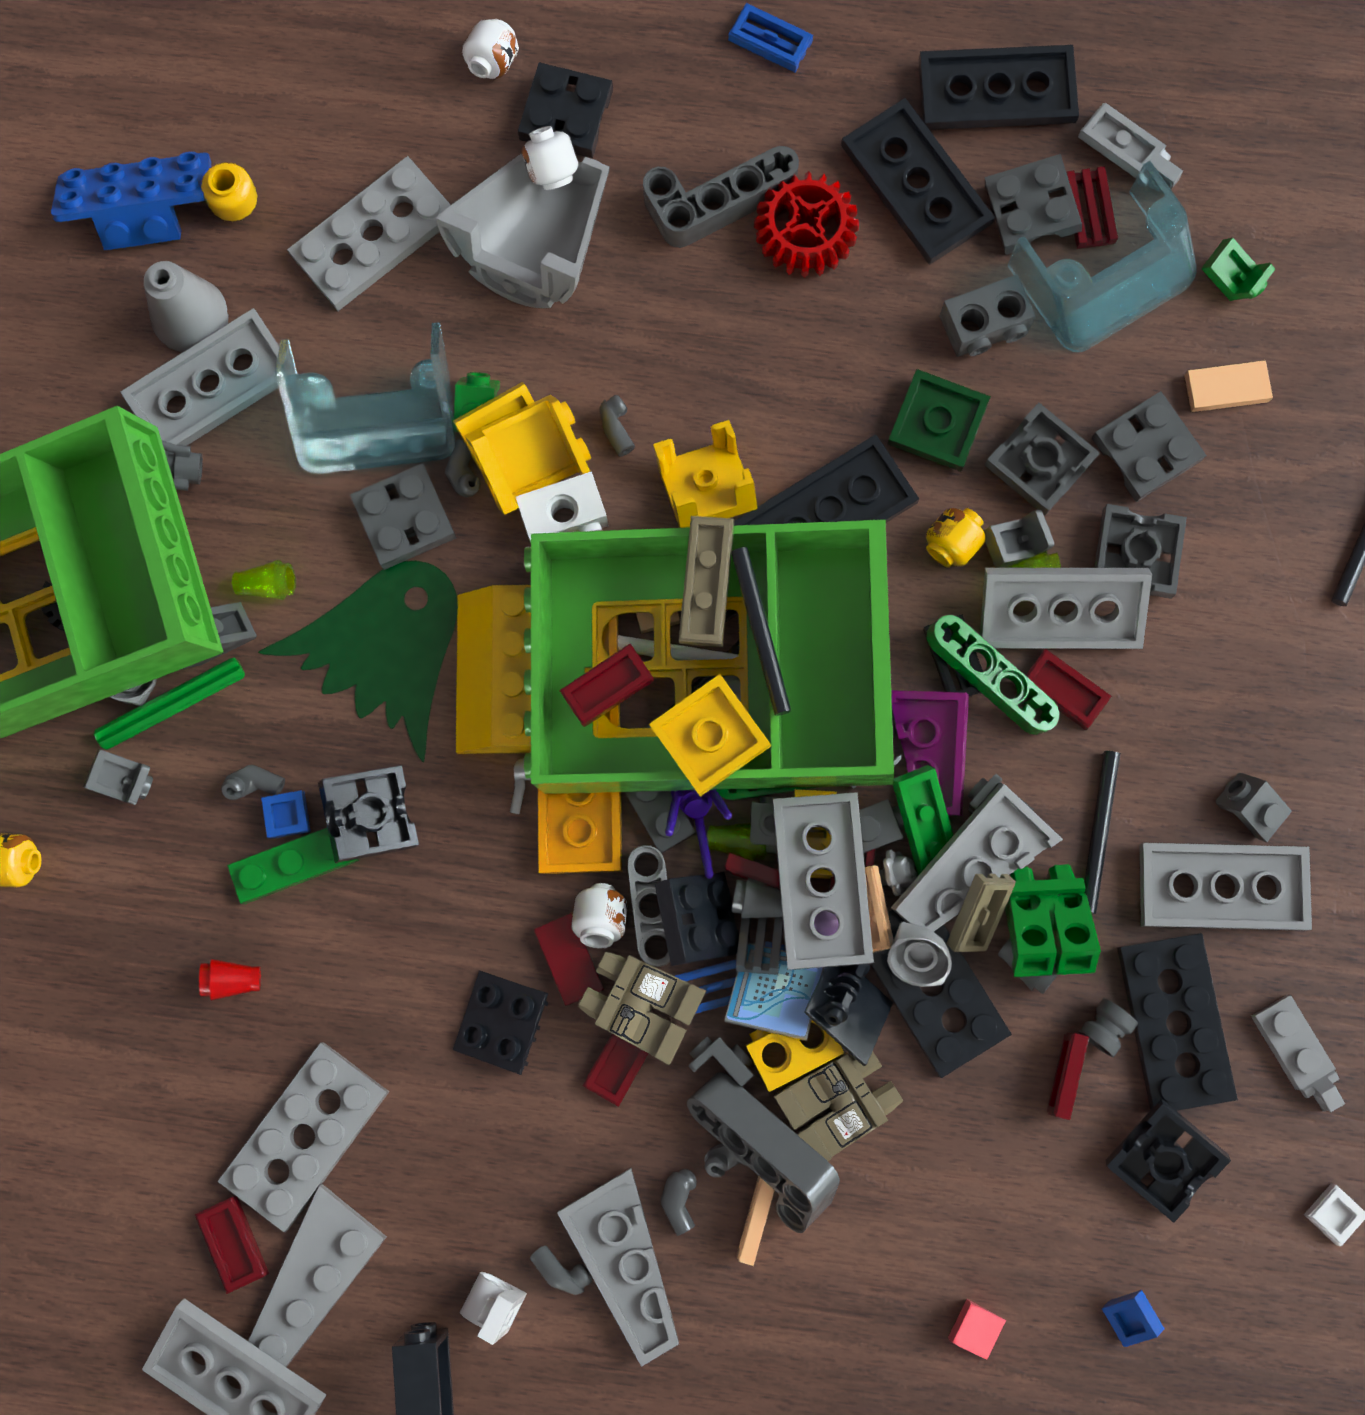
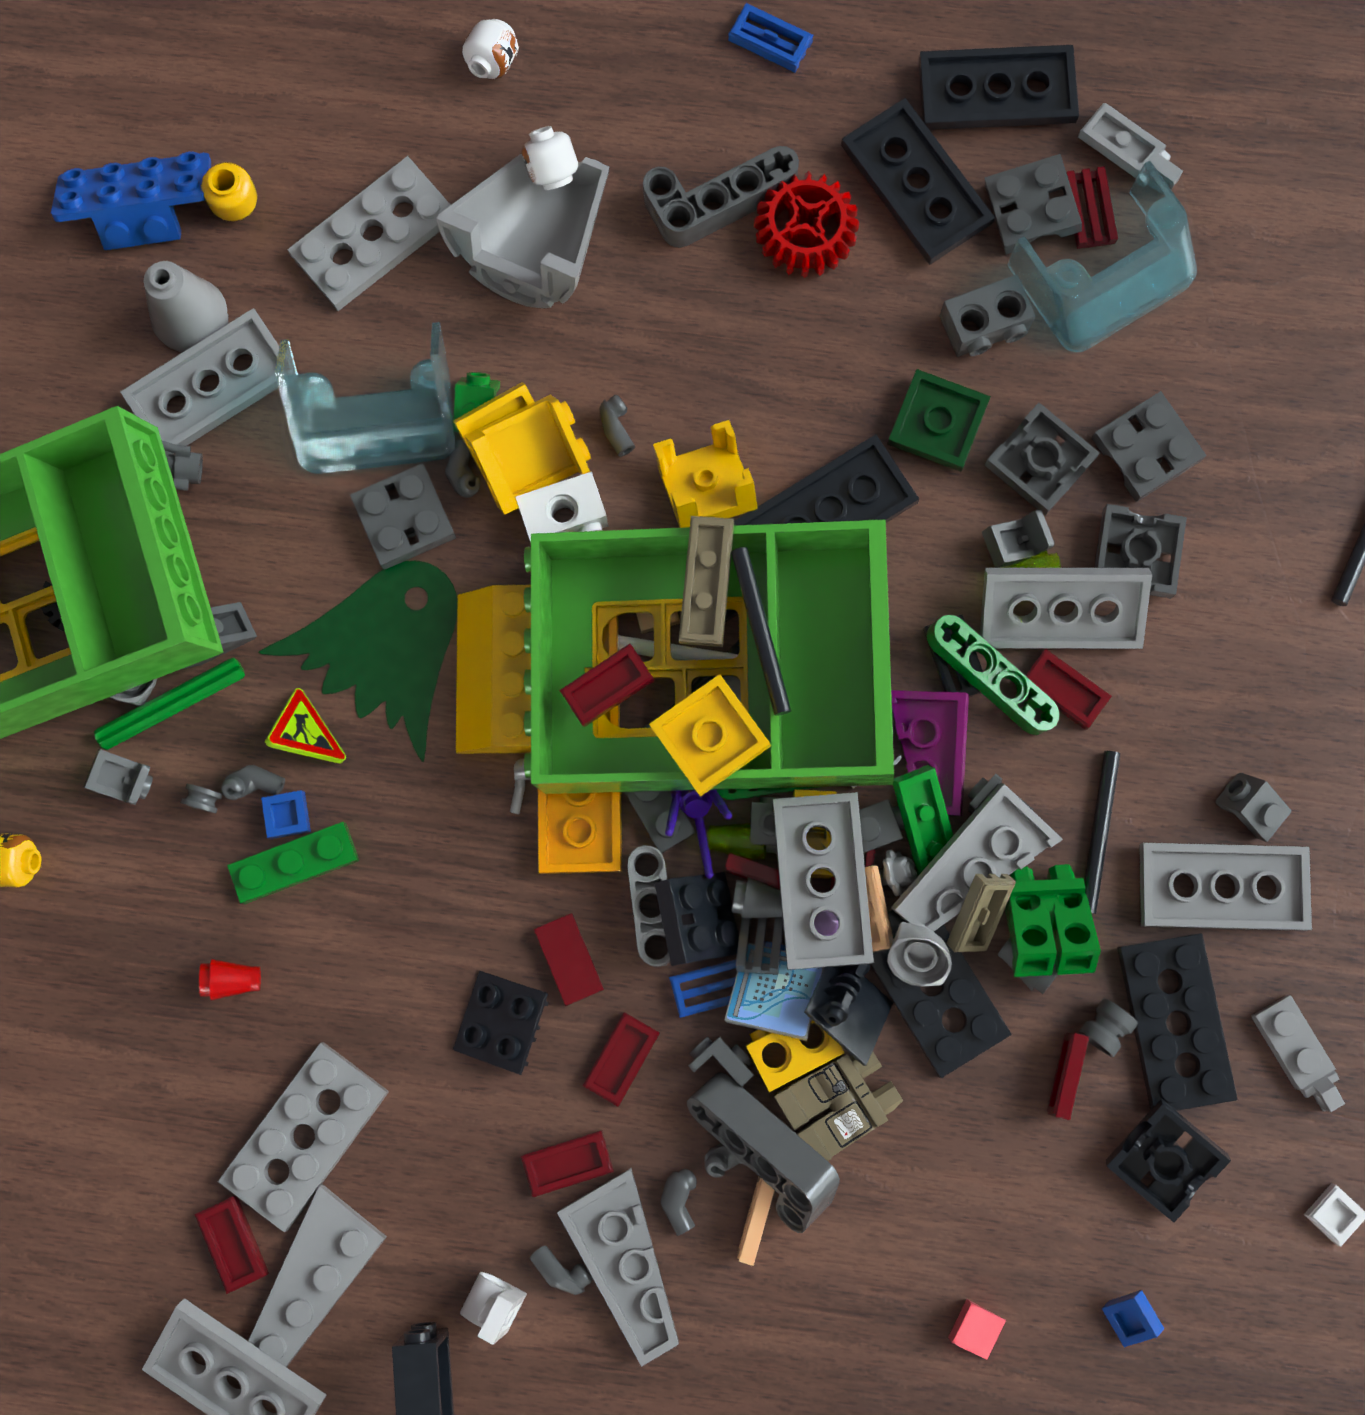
(201, 798): none -> dark grey bush
(267, 580): clear neon green cone -> none
(303, 731): none -> piece
(376, 810): brick -> none
(566, 111): black brick -> none
(567, 1163): none -> dark red tile
(599, 916): white head -> none
(630, 1003): dark tan hips -> none
(955, 537): yellow head -> none
(1228, 386): light nougat tile -> none
(1236, 272): green bracket -> none

